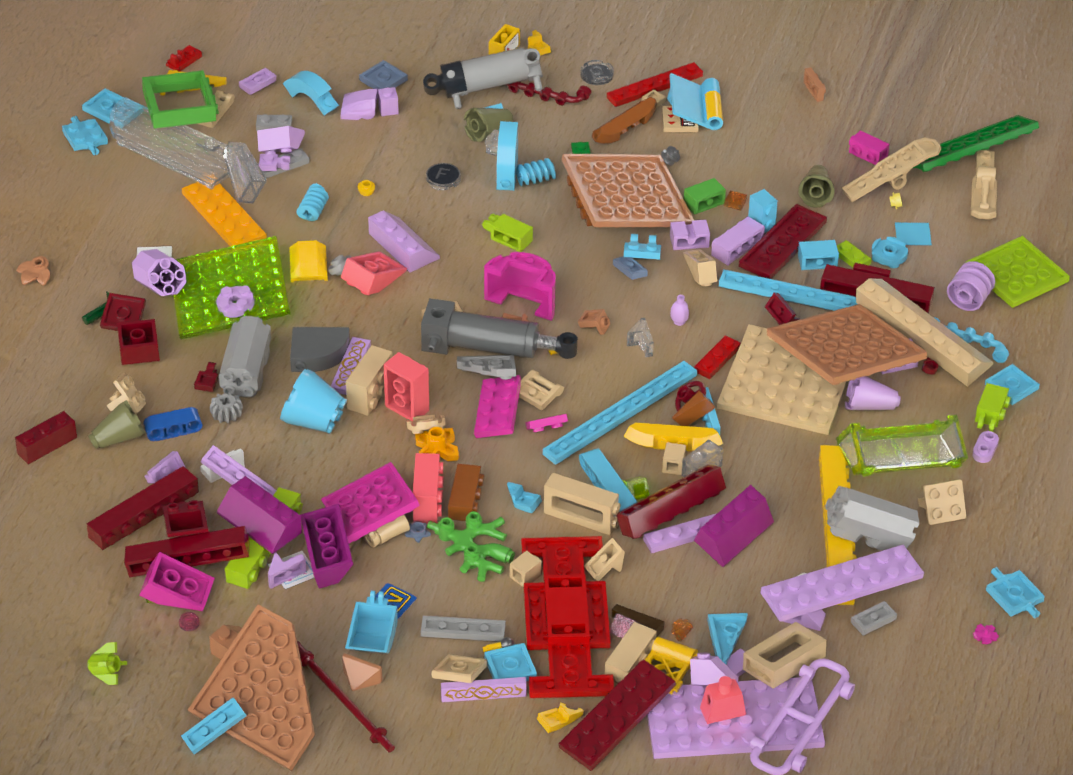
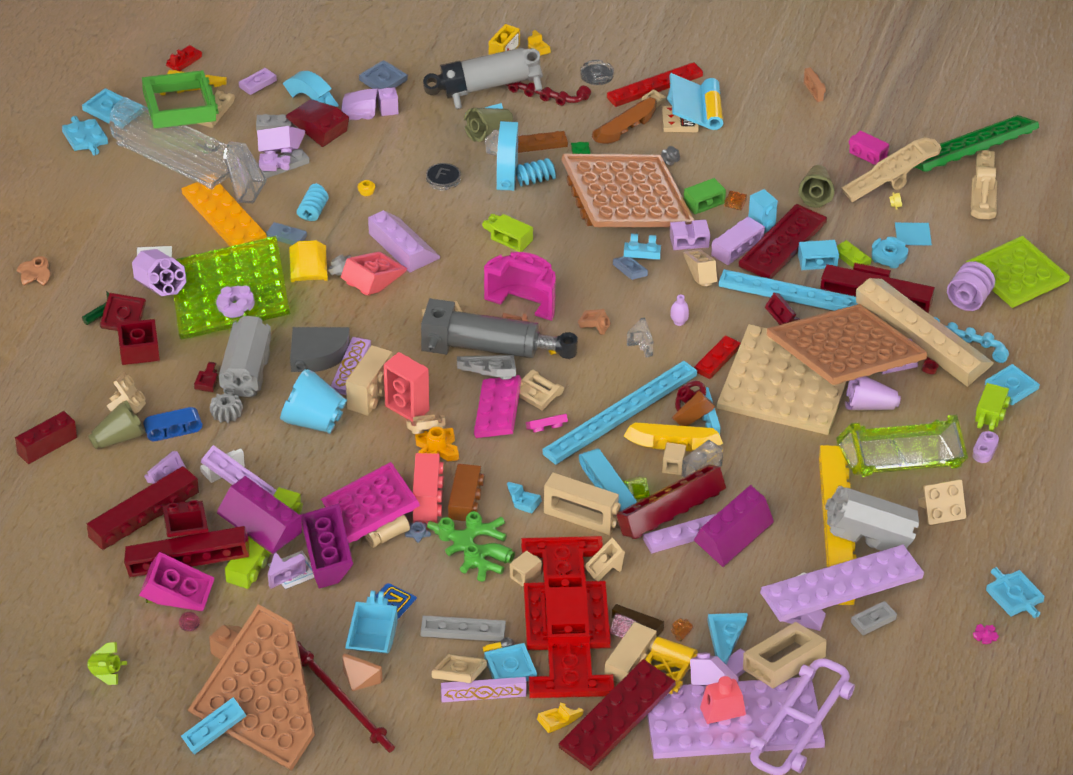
(286, 233): none -> sand blue plate
(320, 121): none -> dark red slope
(542, 141): none -> dark orange plate

